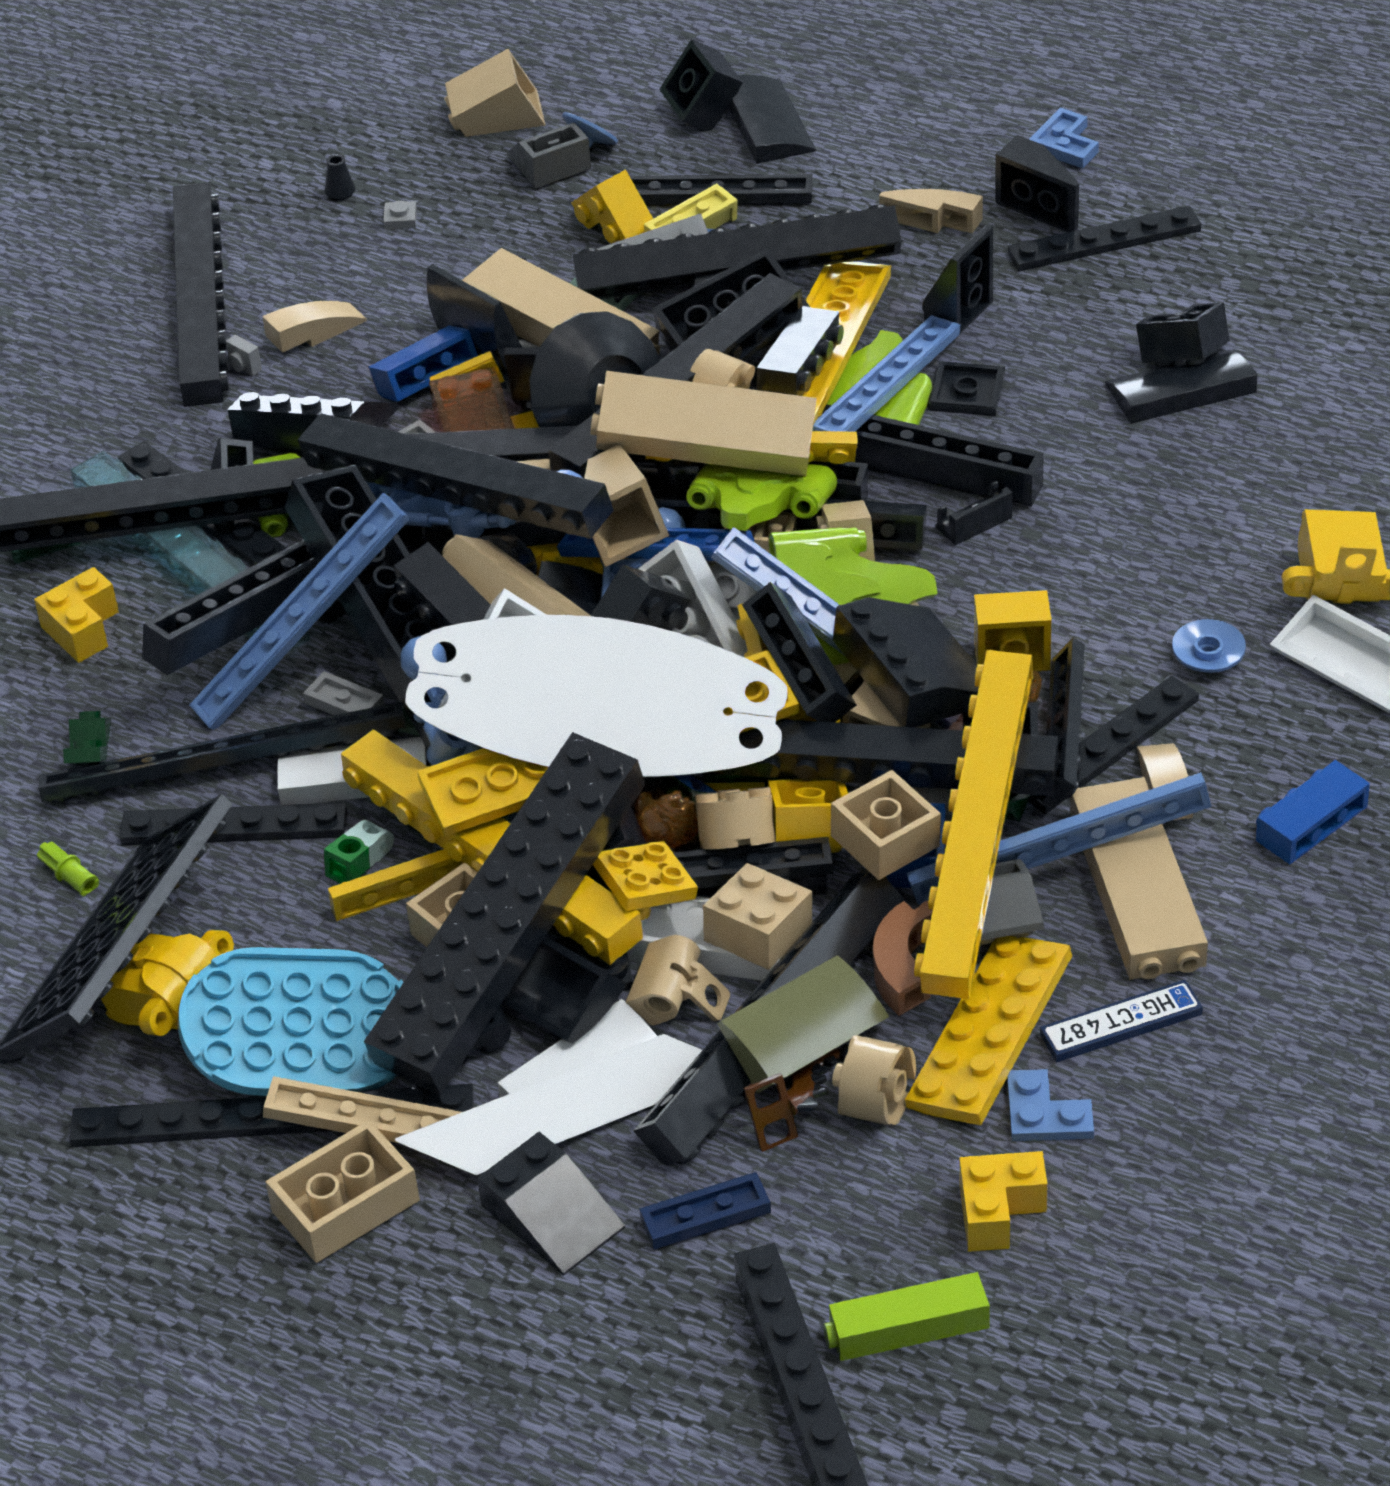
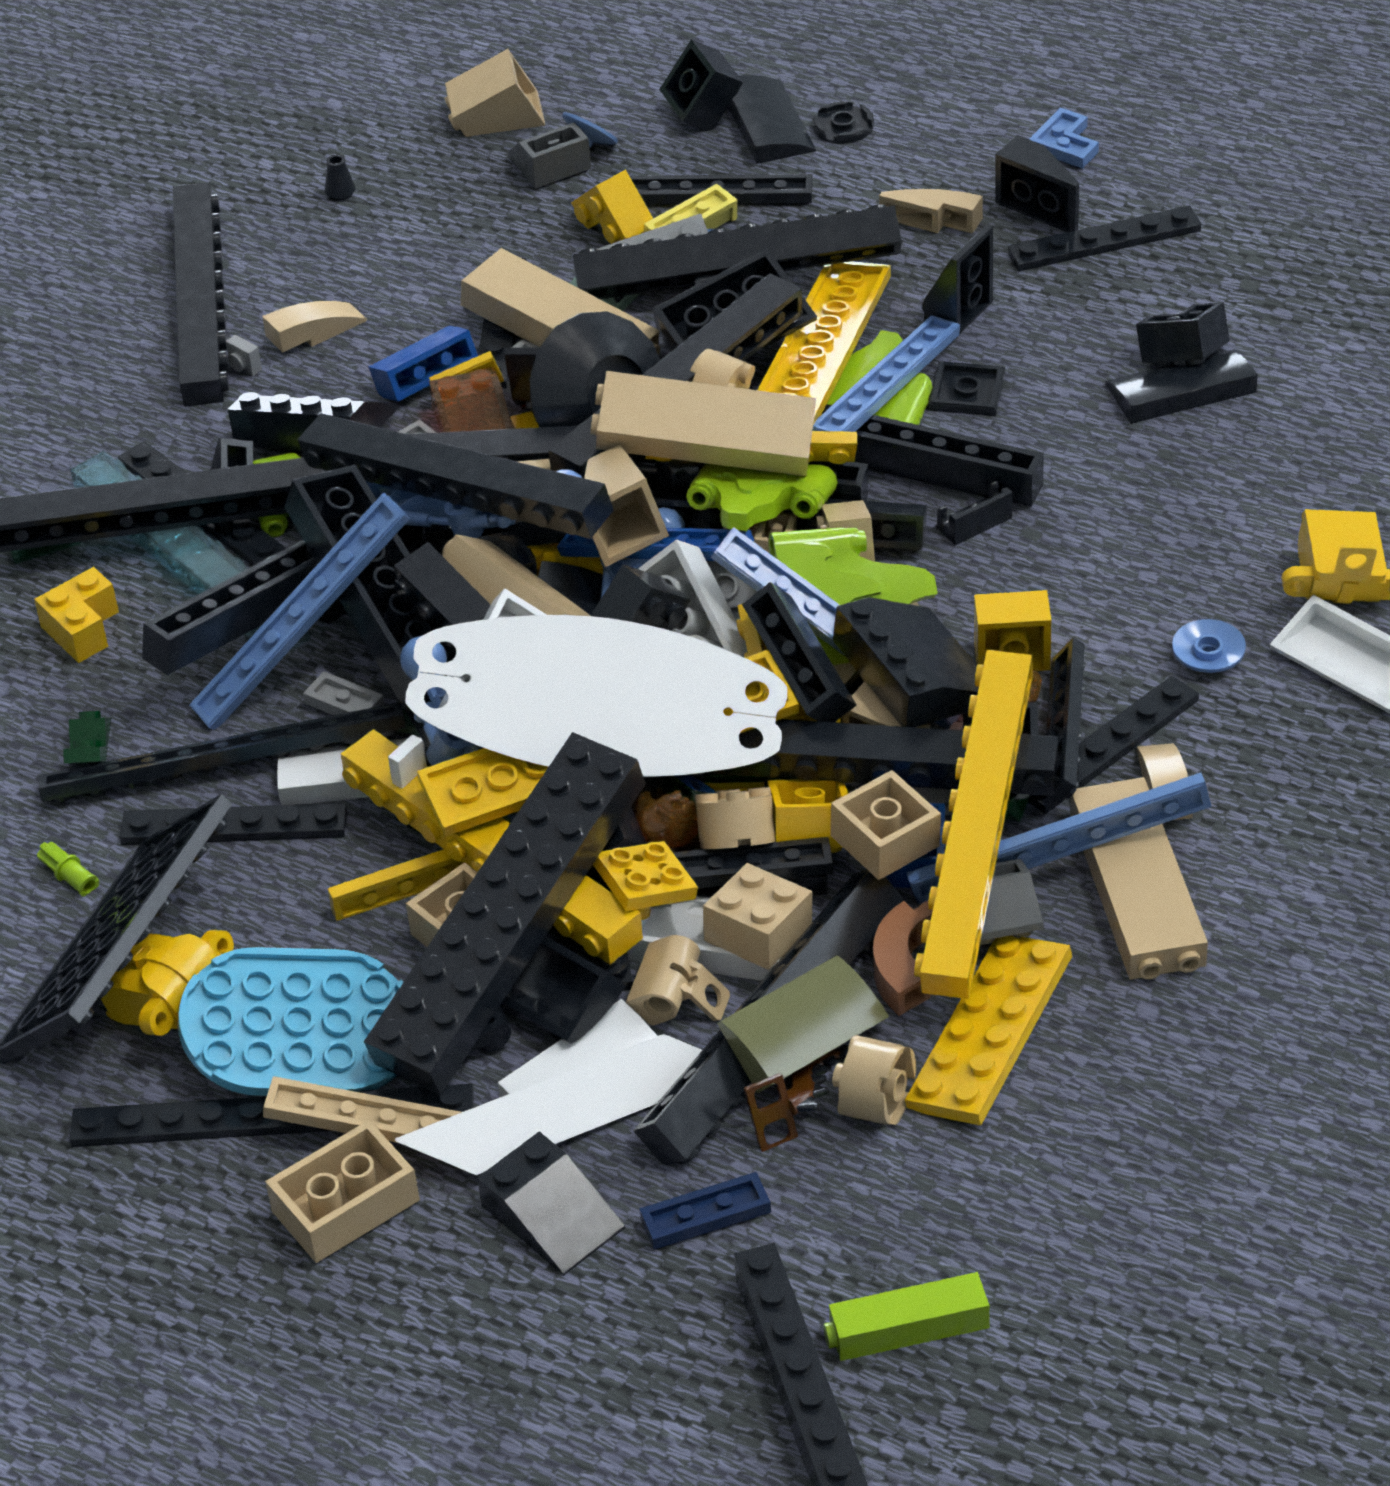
(356, 851): green leg -> none
(400, 215): light grey plate -> none
(406, 761): none -> white tile
(466, 307): black slope -> none
(800, 351): brick -> none
(843, 122): none -> black tile
(995, 1189): yellow brick -> none
(1038, 1118): medium blue plate -> none
(1121, 1020): tile -> none
(1312, 811): blue brick -> none

